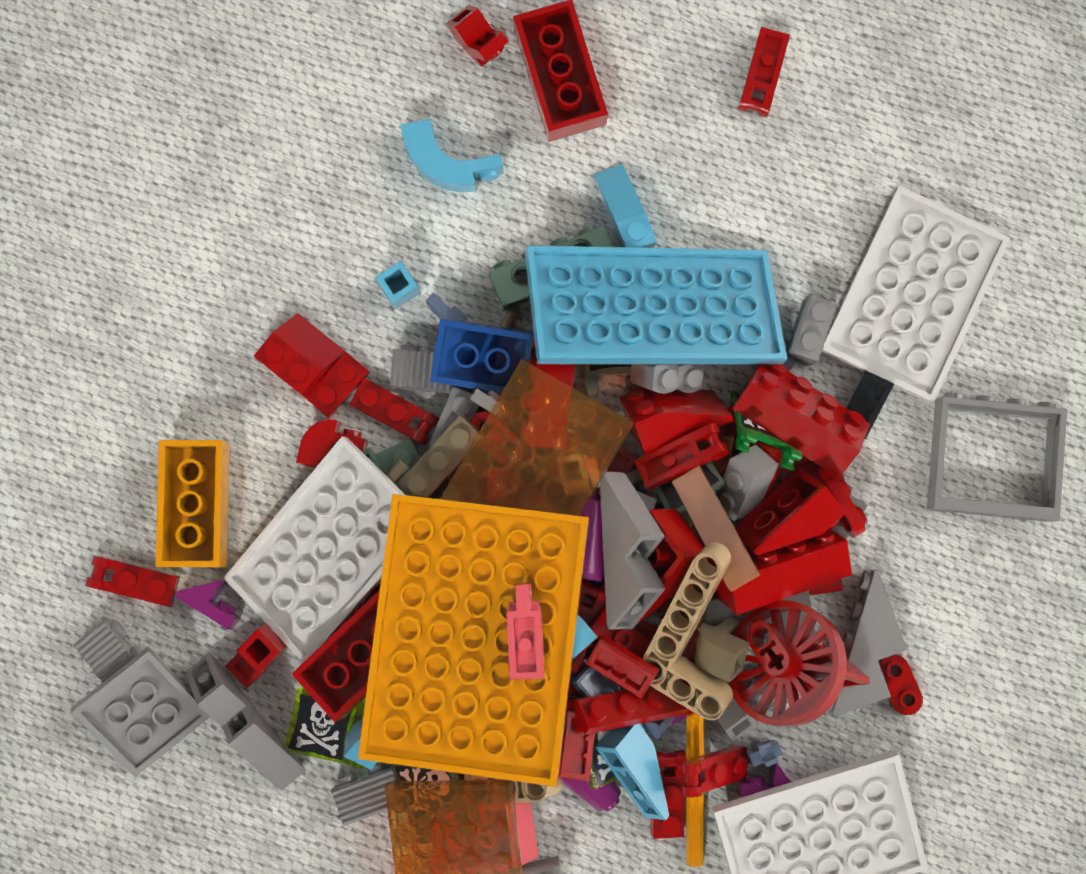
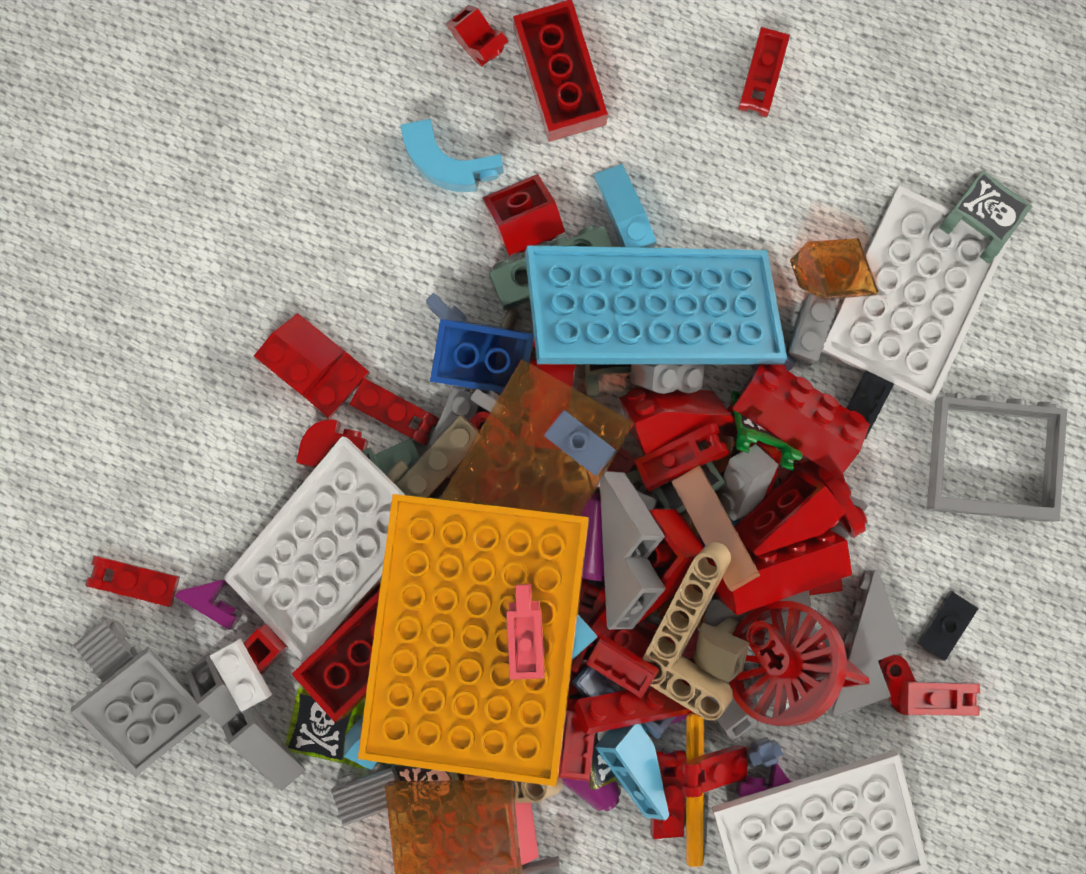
(192, 503): light orange brick -> none
(240, 675): none -> white plate
(398, 285): medium azure brick -> none
(413, 369): light grey brick -> none
(524, 214): none -> red slope
(580, 443): none -> sand blue plate
(834, 269): none -> clear orange slope
(939, 698): none -> plate
(947, 625): none -> black plate
(990, 211): none -> flag

